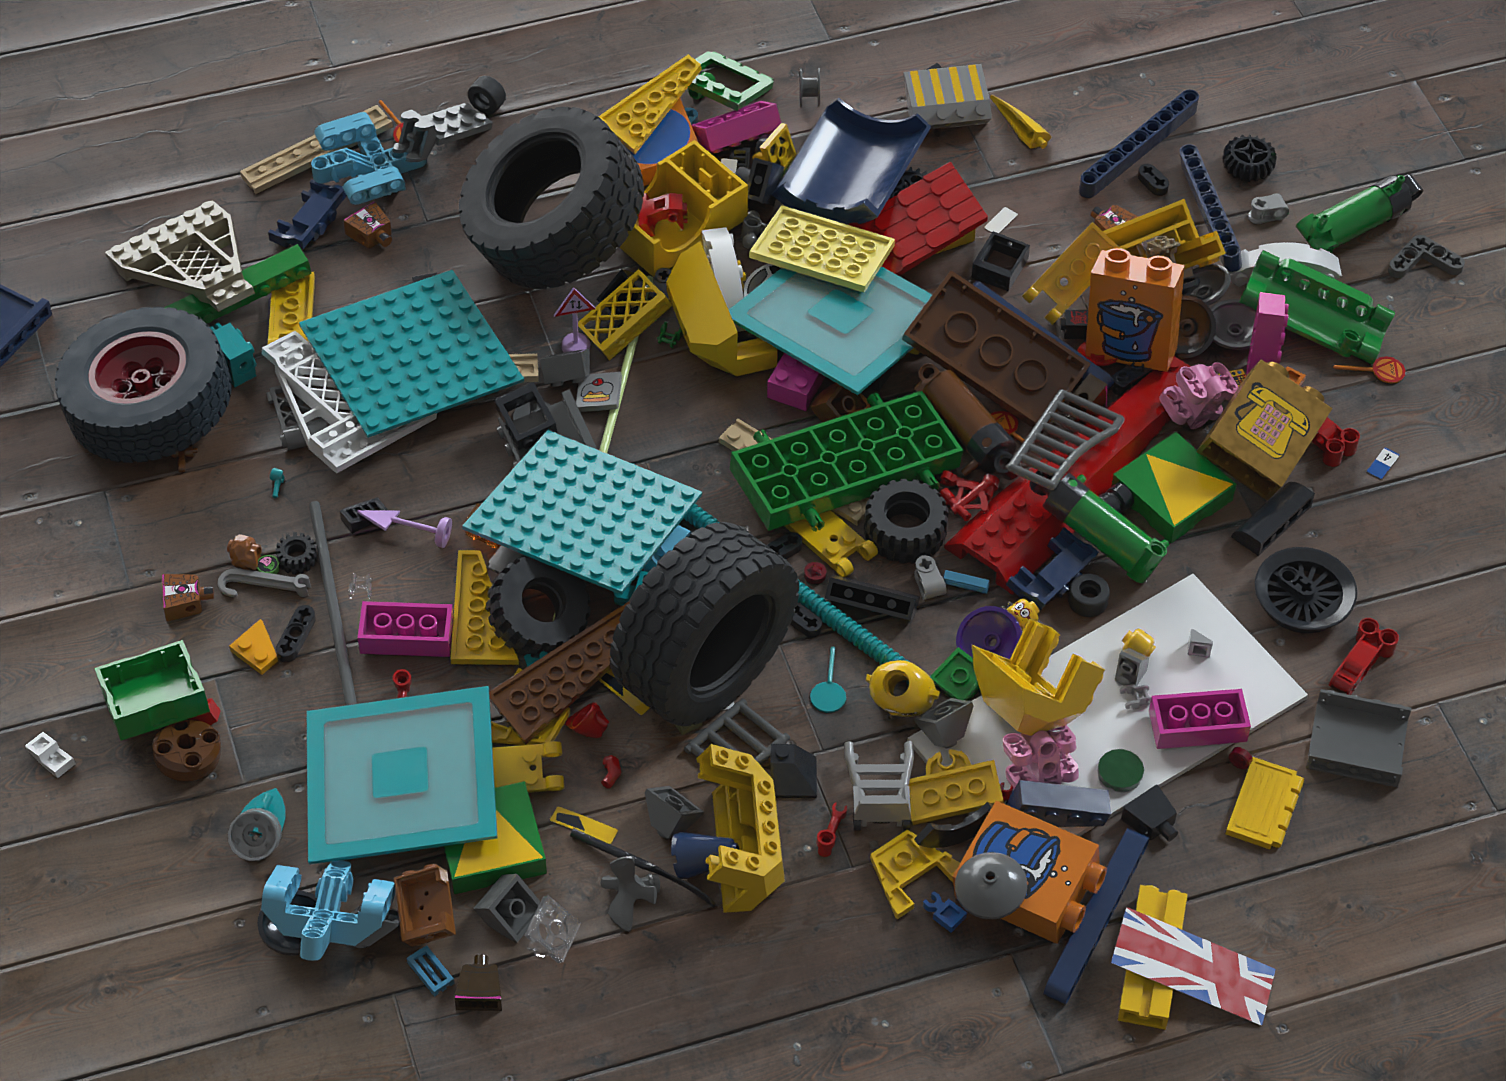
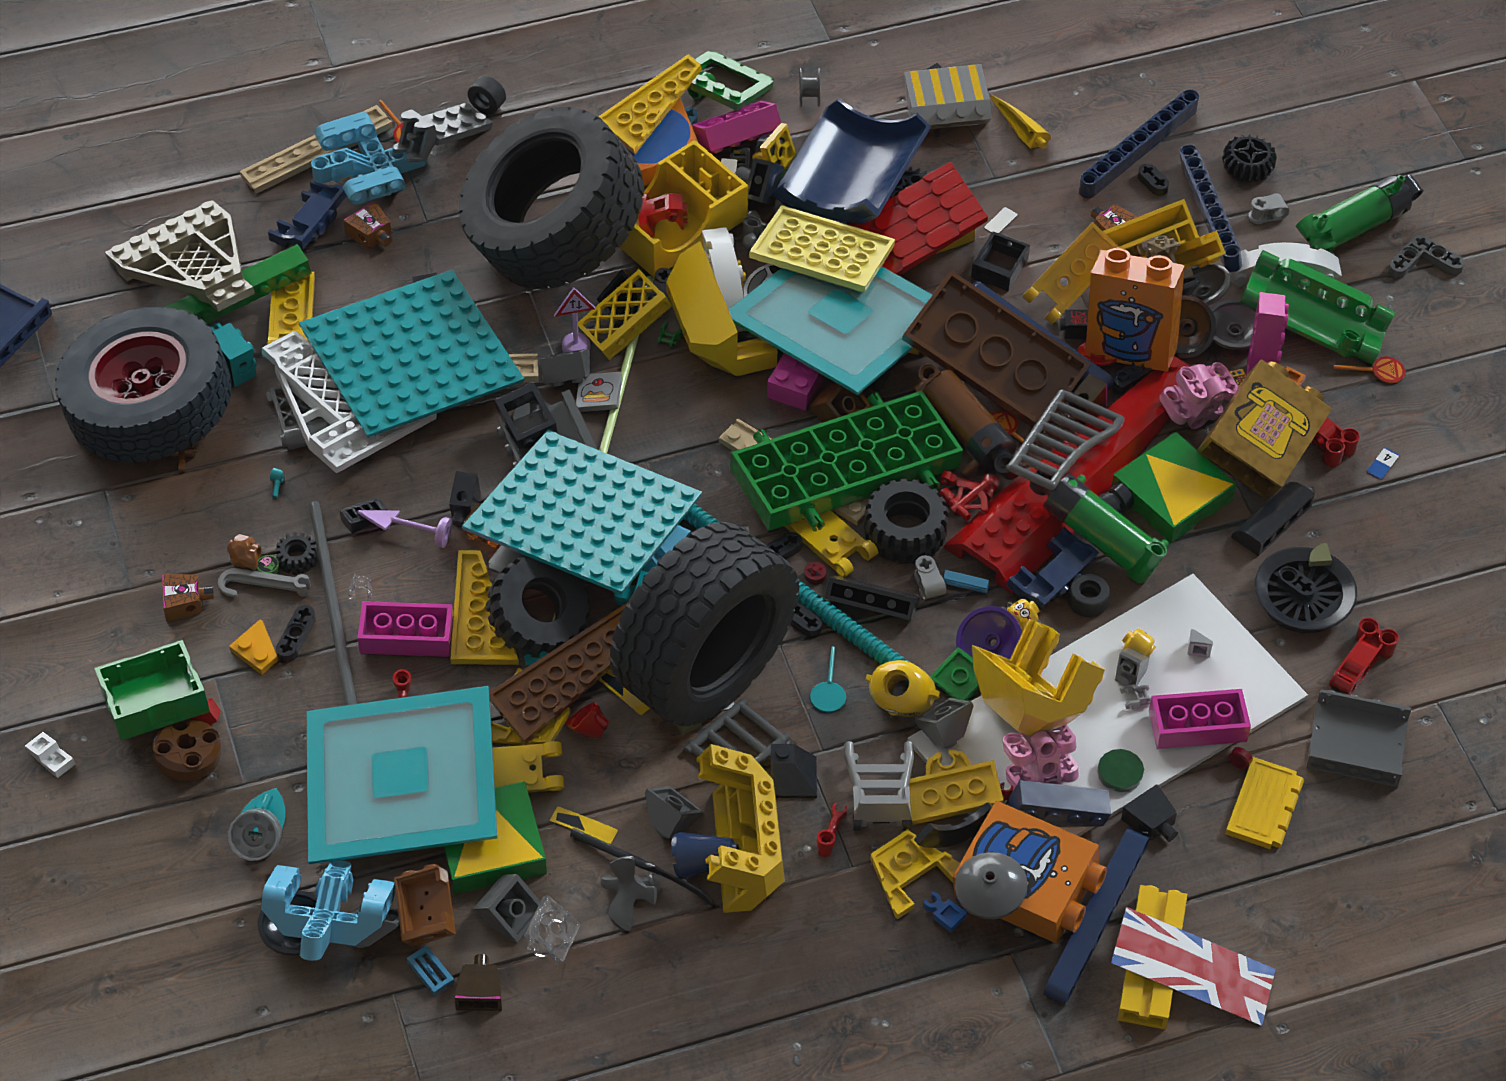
(464, 496): none -> black torso
(614, 771): red arm -> none
(1320, 556): none -> olive tile

